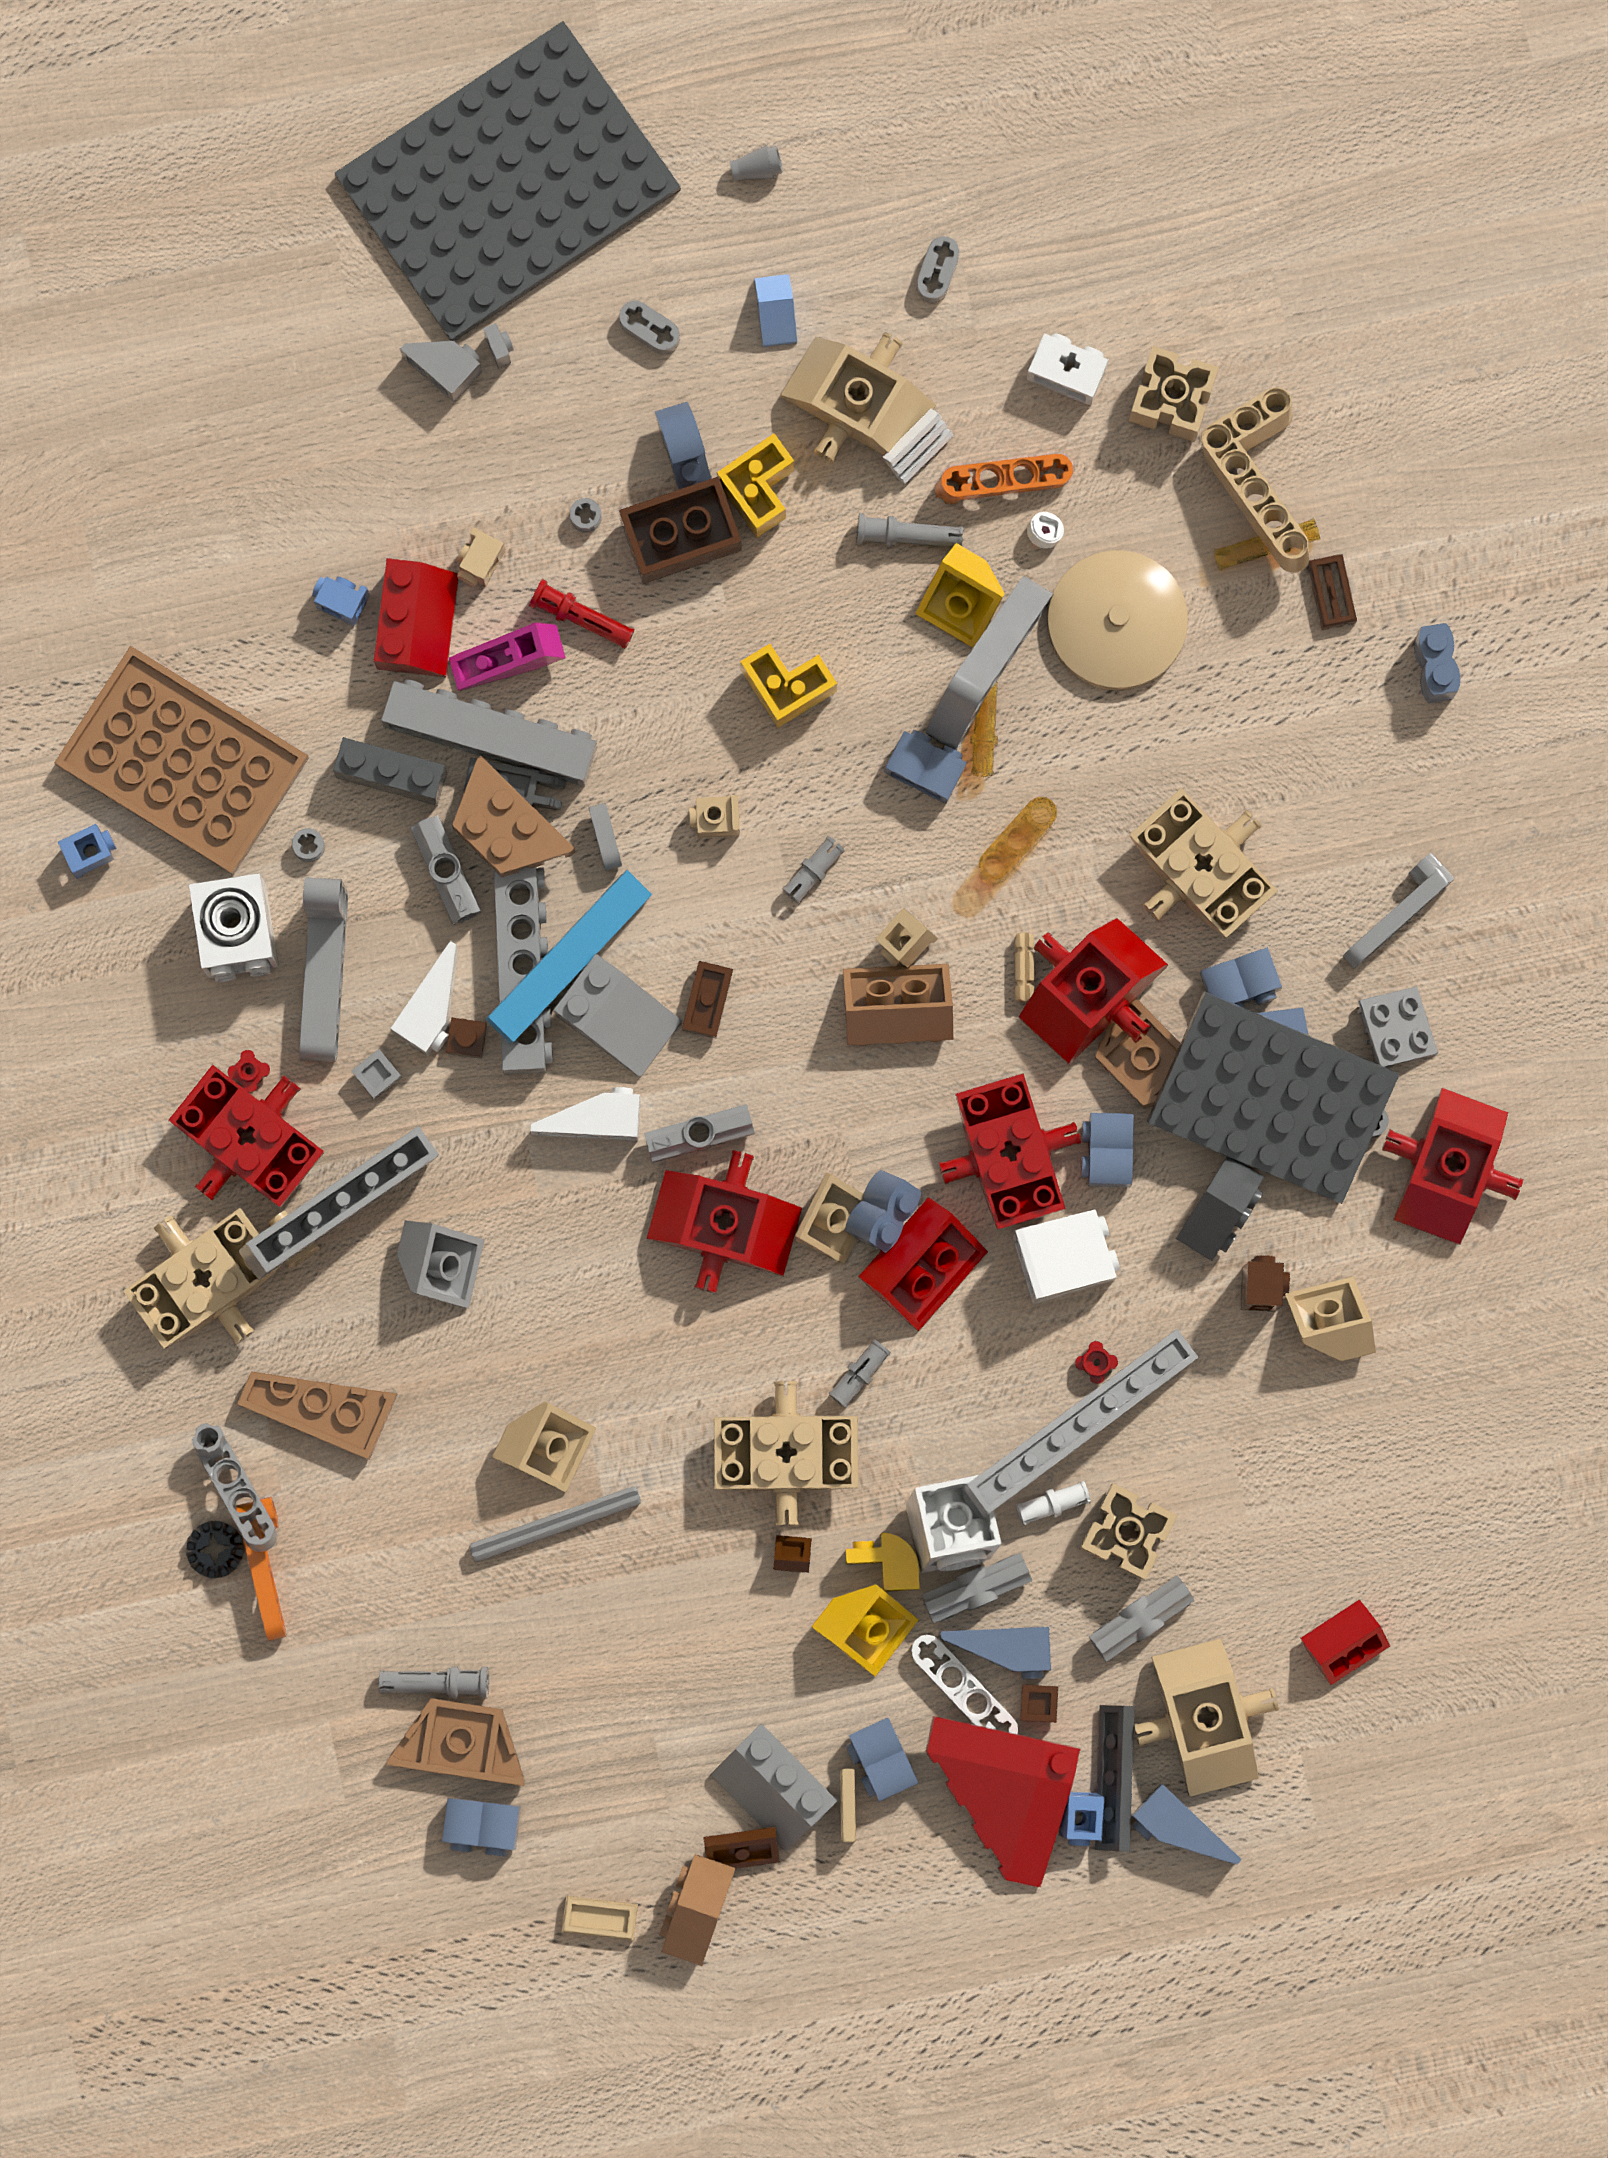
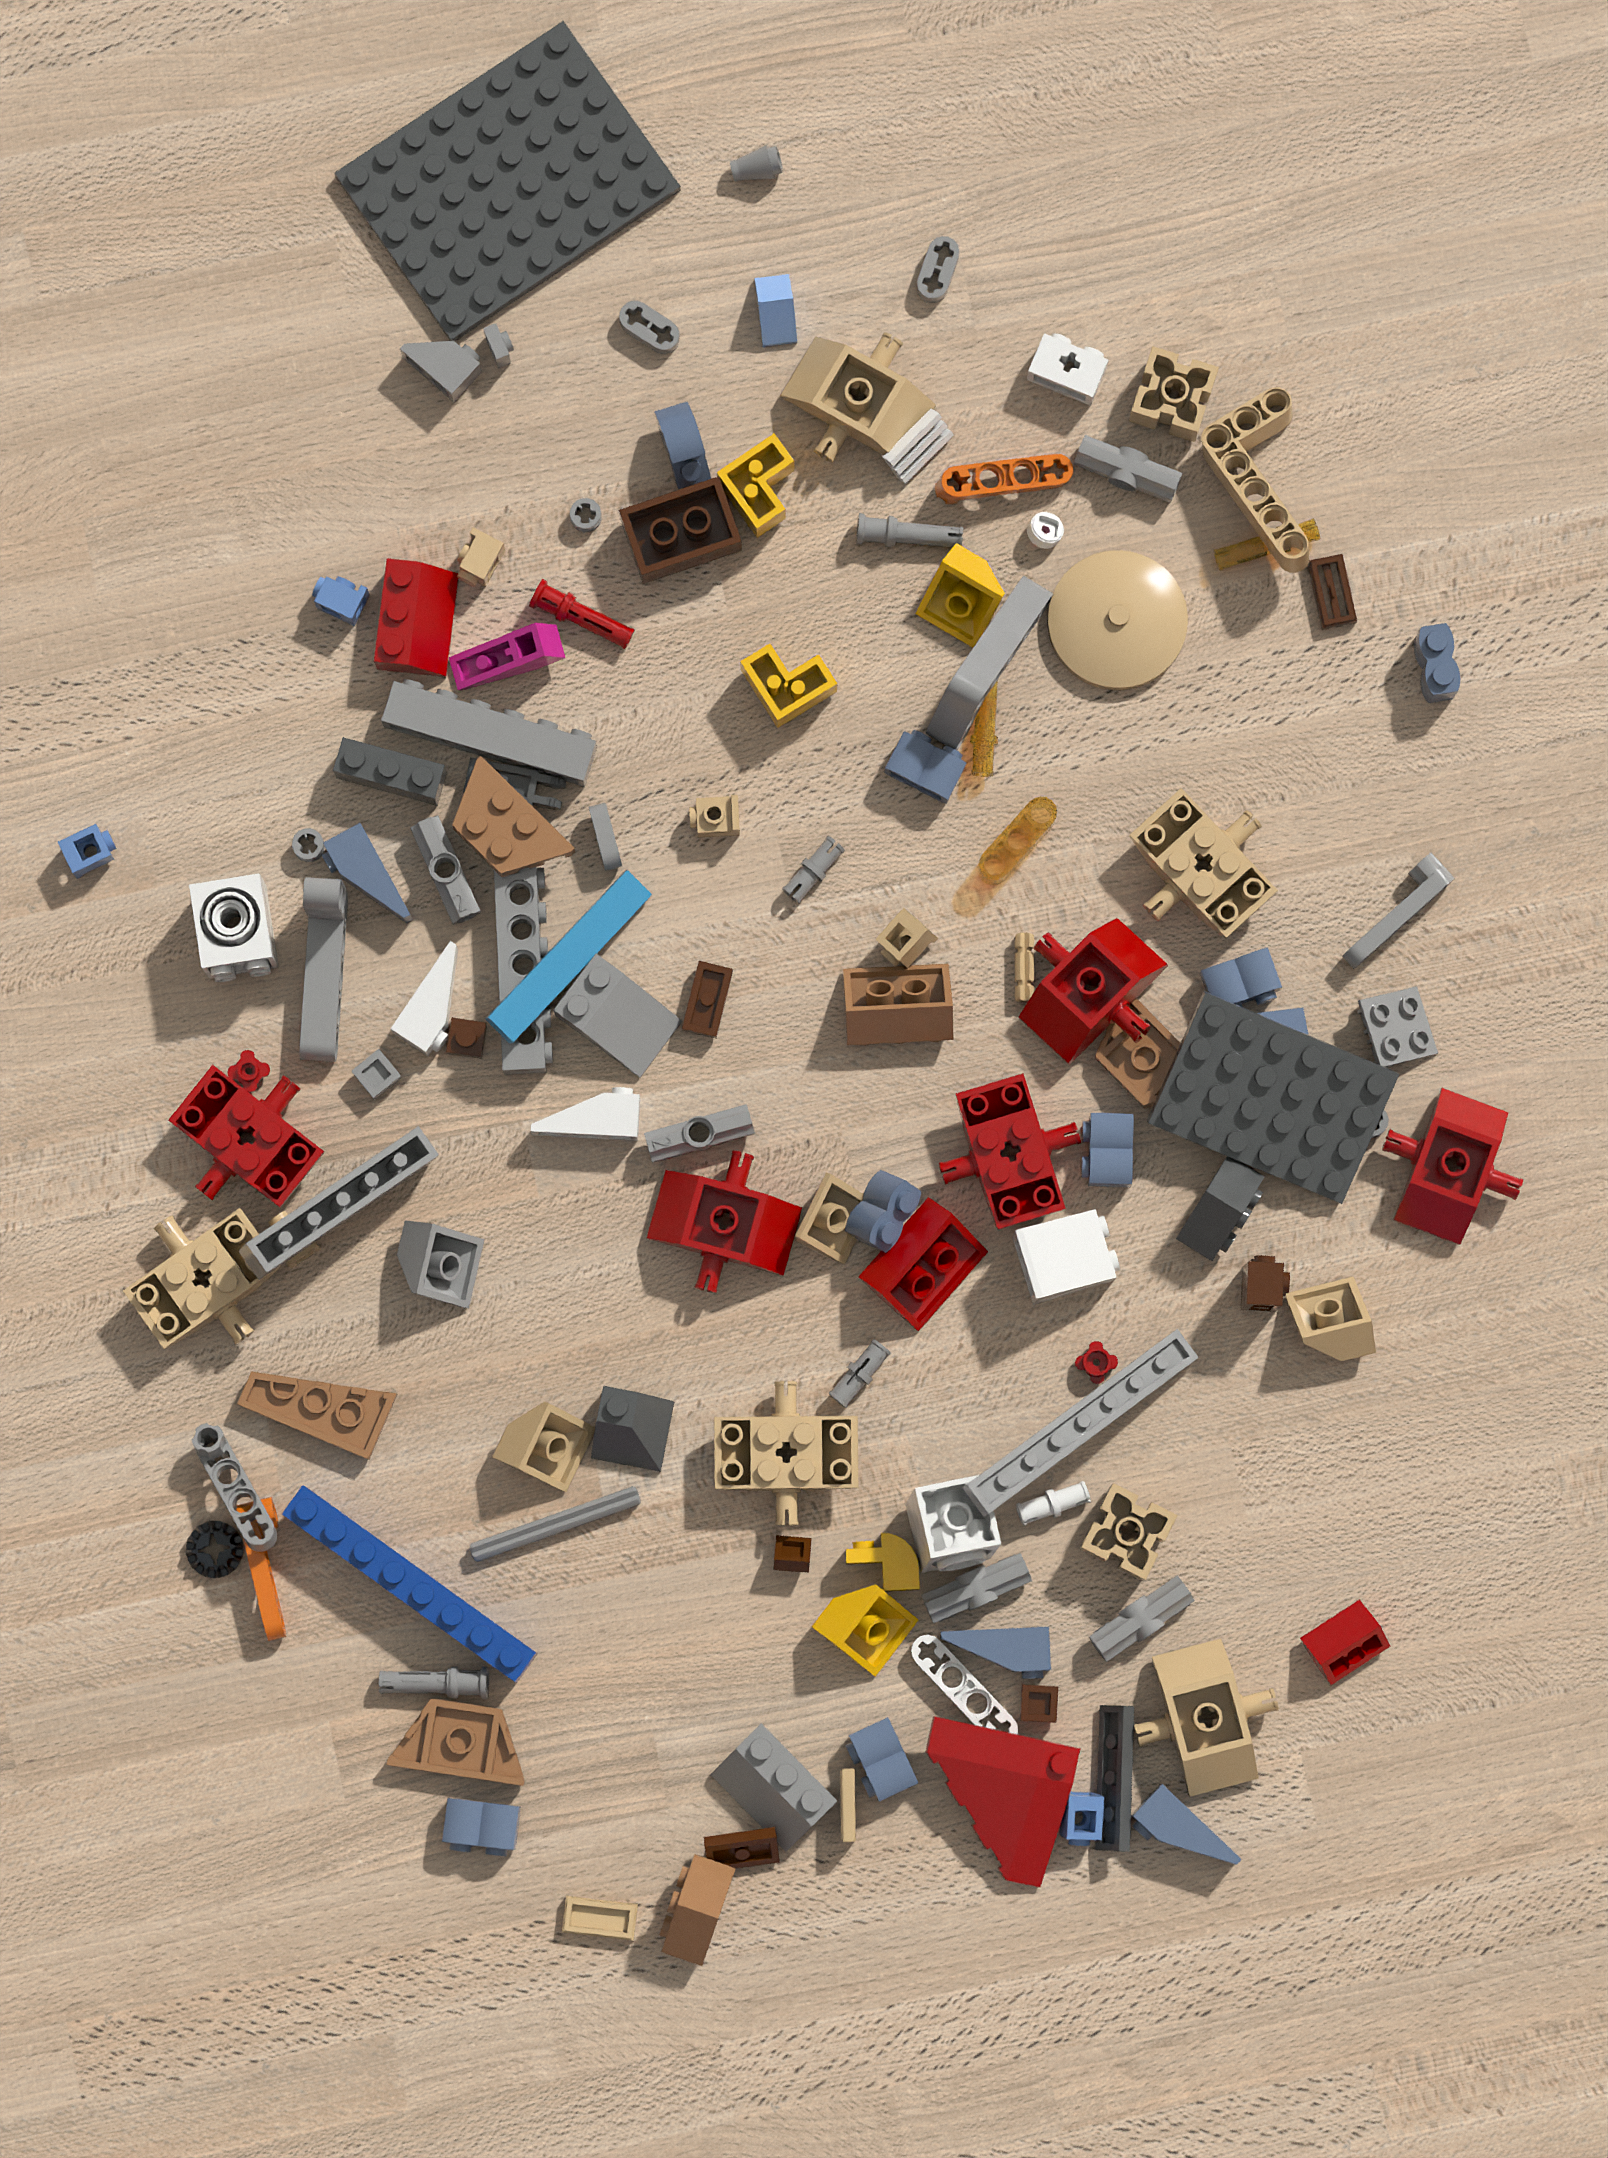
(181, 760): medium nougat plate -> none
(361, 867): none -> sand blue slope
(409, 1583): none -> blue brick
(632, 1428): none -> dark grey slope
(1127, 468): none -> light grey piece

